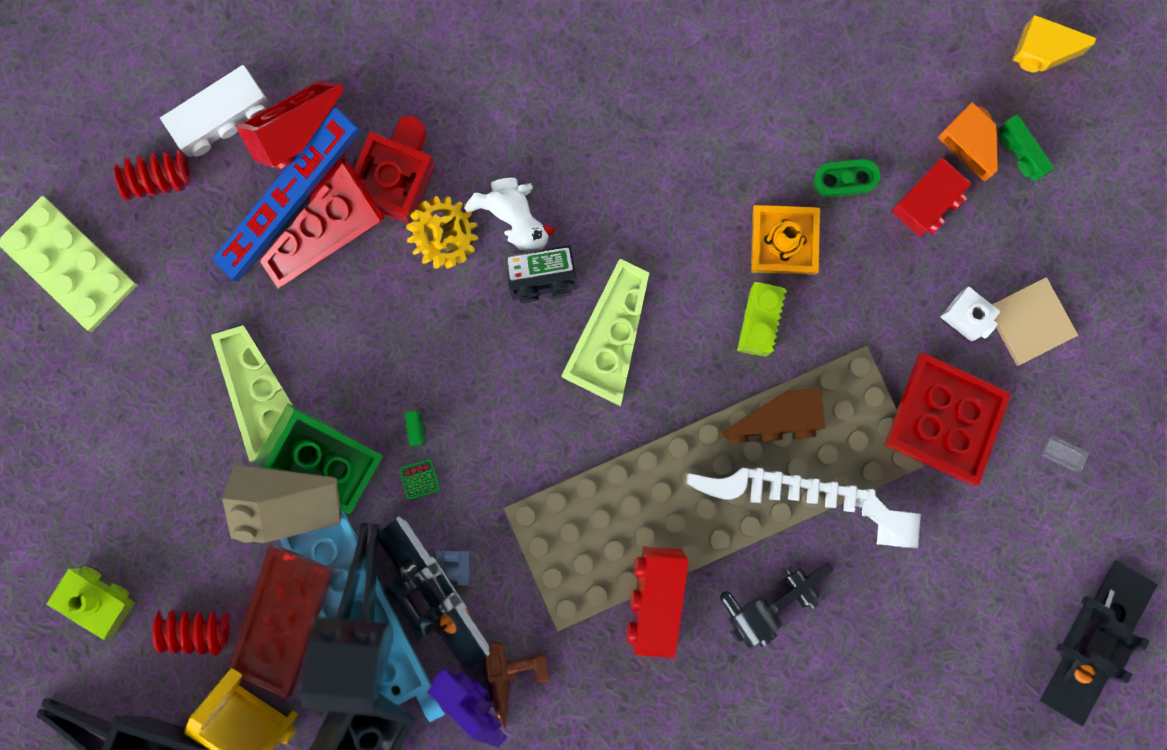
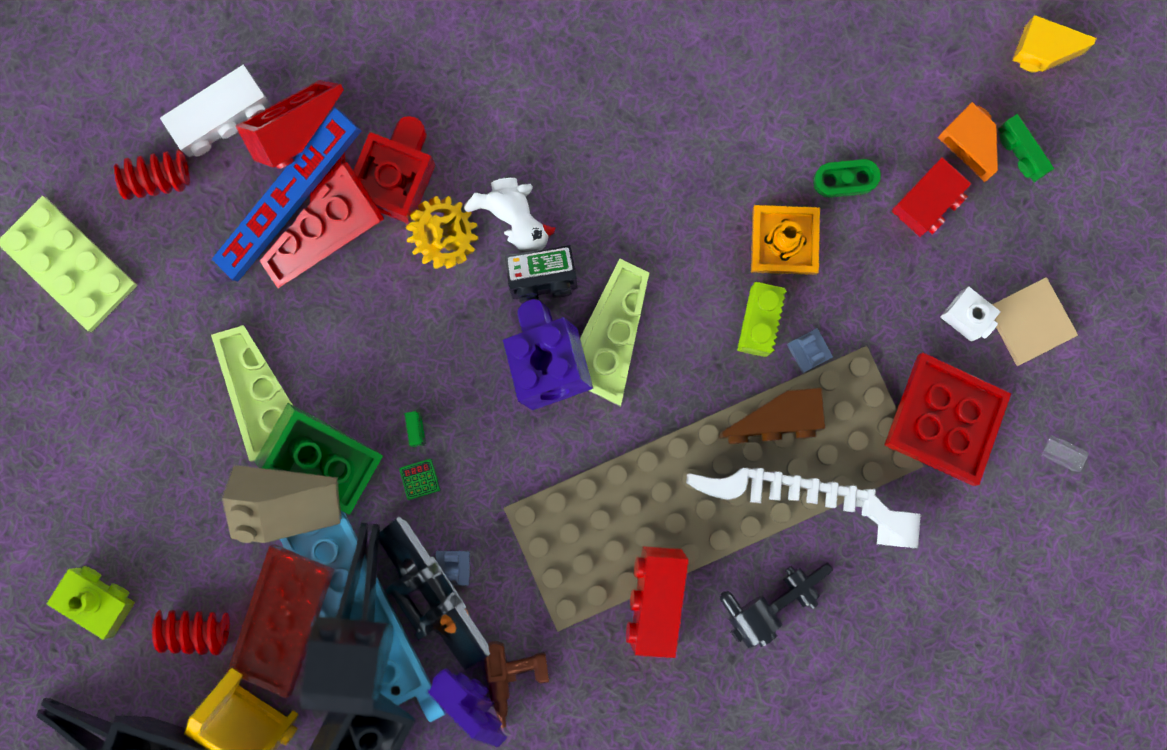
(546, 358): none -> dark purple brick
(809, 350): none -> sand blue tile
(1108, 648): black piece -> none

